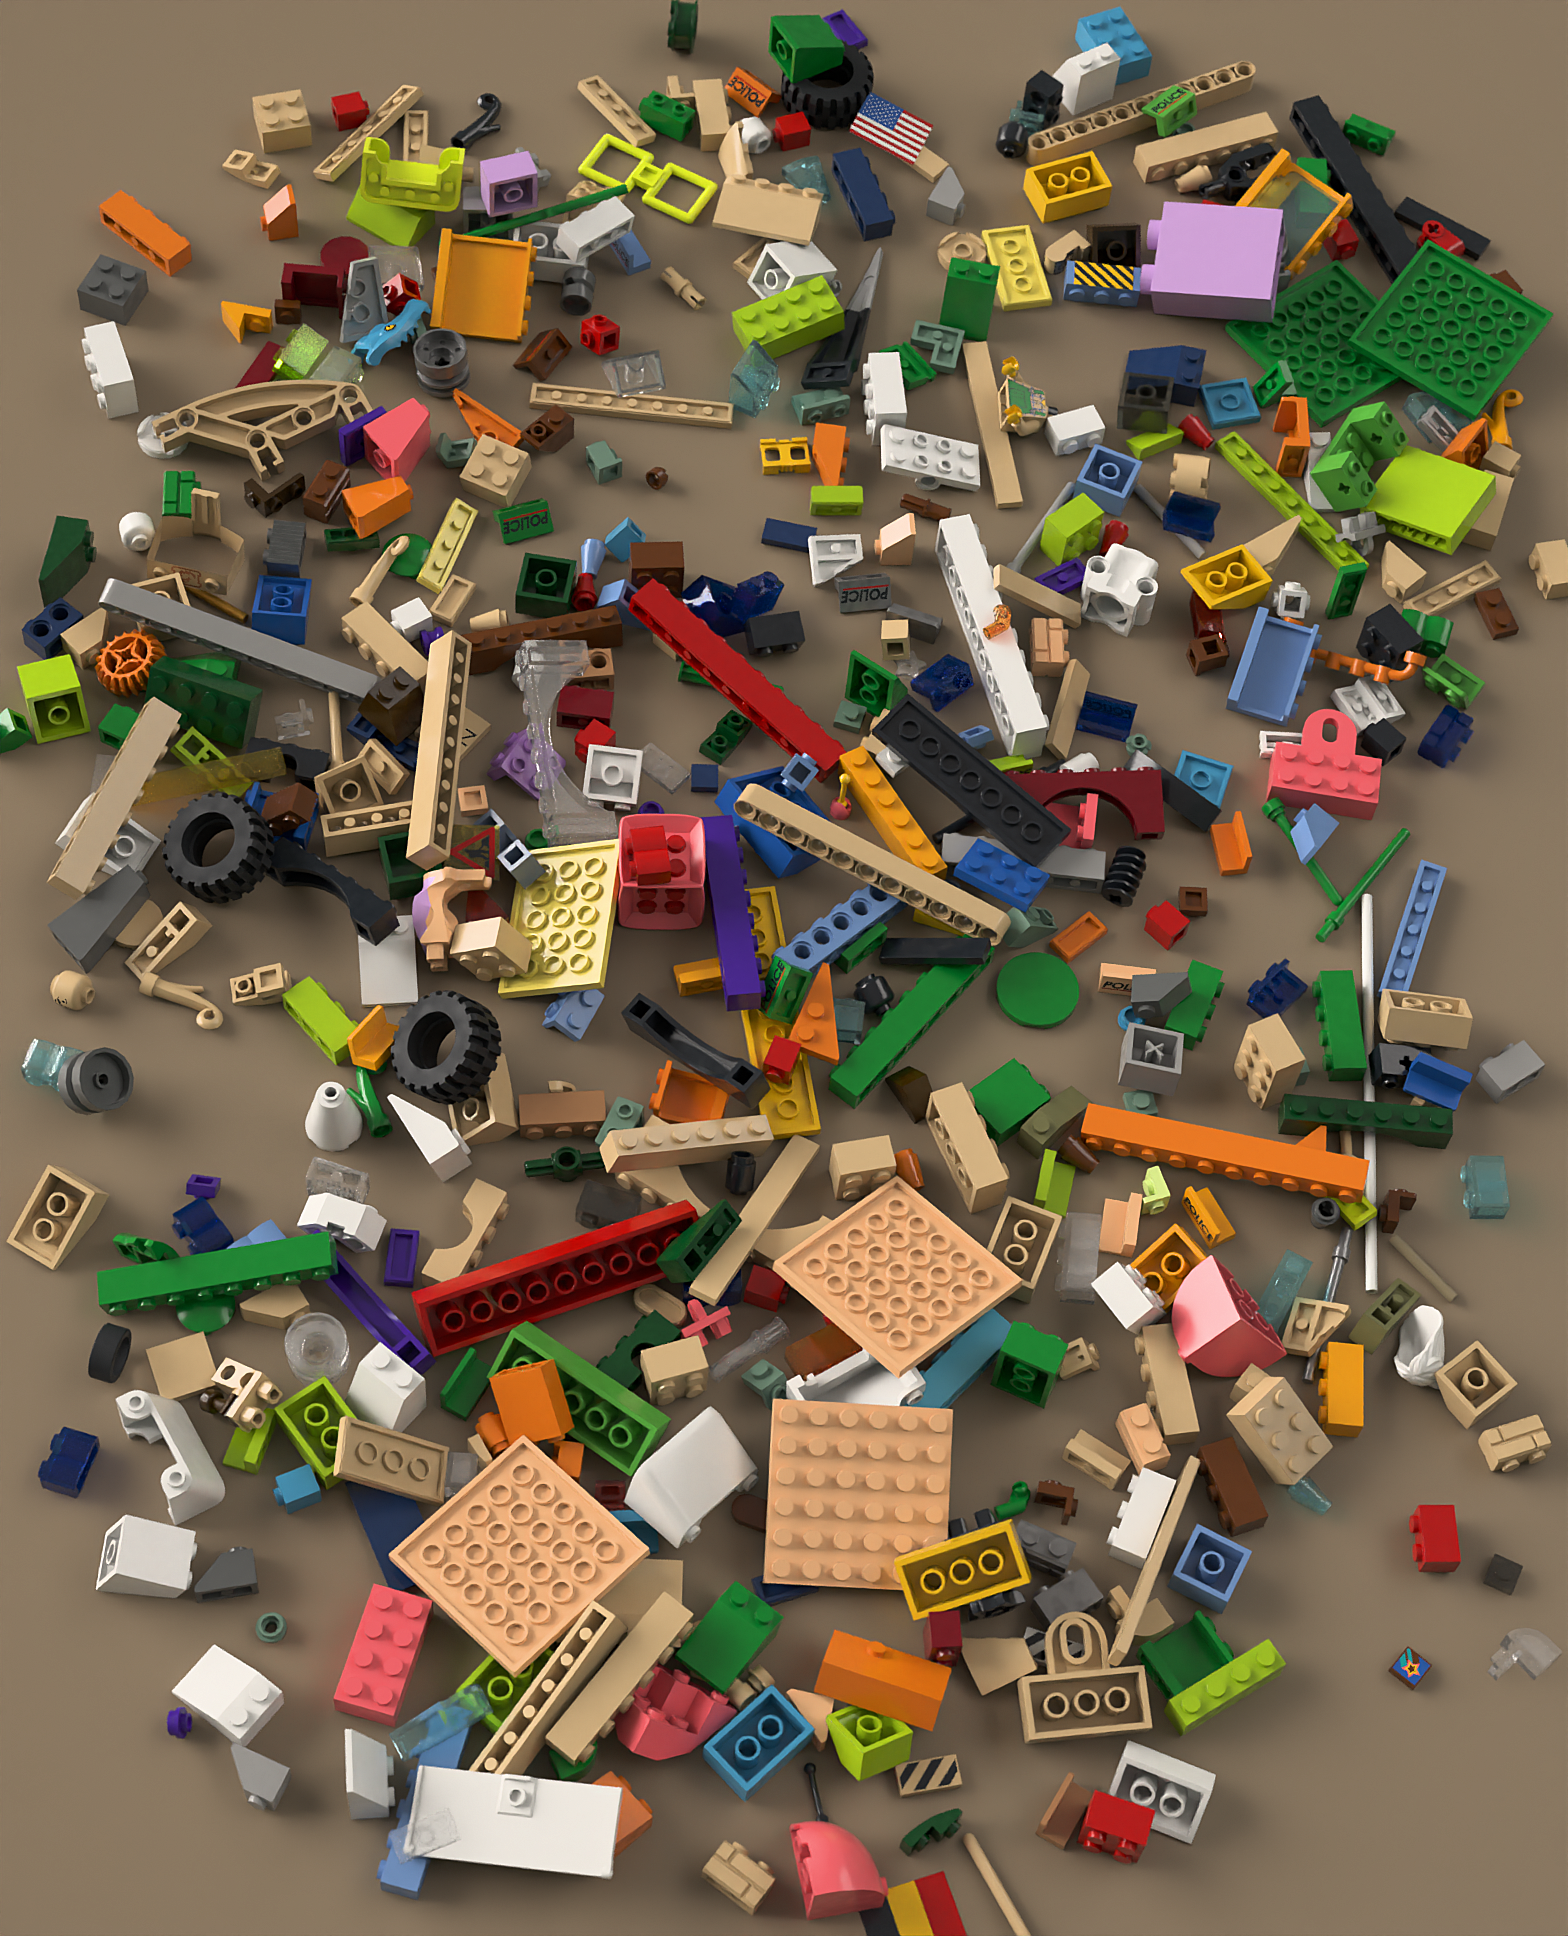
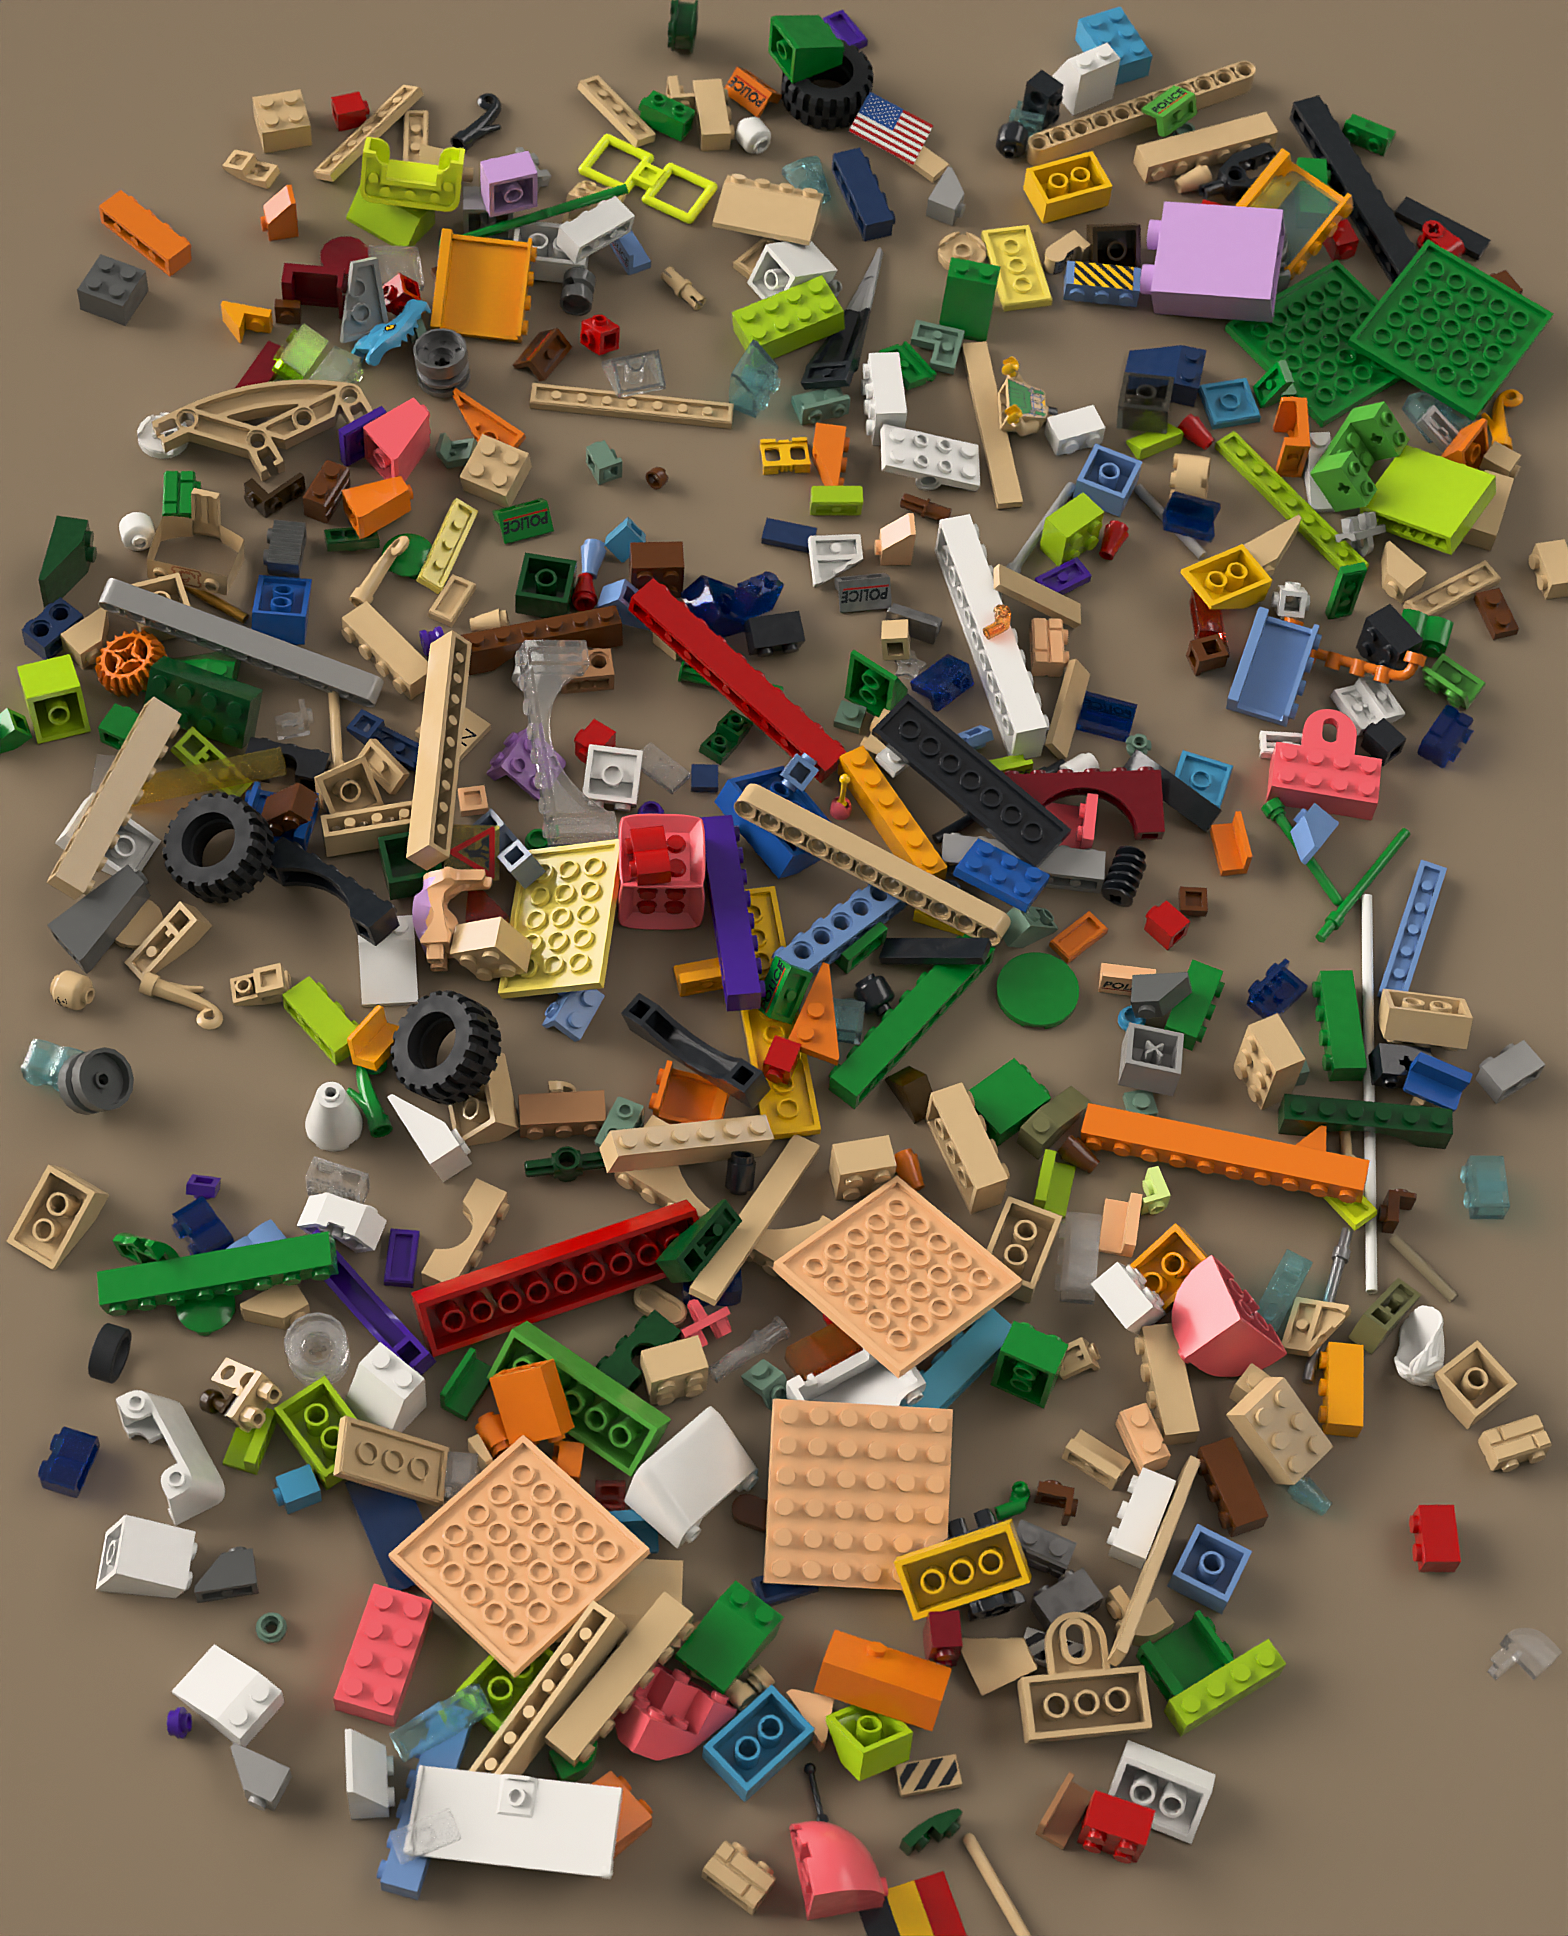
(110, 370): white brick -> none
(182, 1367): tan tile -> none
(394, 706): dark brown slope -> none
(411, 619): white brick -> none
(550, 430): reddish brown slope -> none
(581, 705): dark red brick -> none
(605, 1206): clear smoke brick -> none
(735, 154): tan slope -> none
(766, 1289): red brick -> none
(792, 131): red brick -> none
(1119, 589): white piece -> none
(1207, 1217): light orange panel -> none
(1324, 1212): dark grey cone -> none
(1410, 1668): tile -> none
(1502, 1574): clear smoke plate -> none

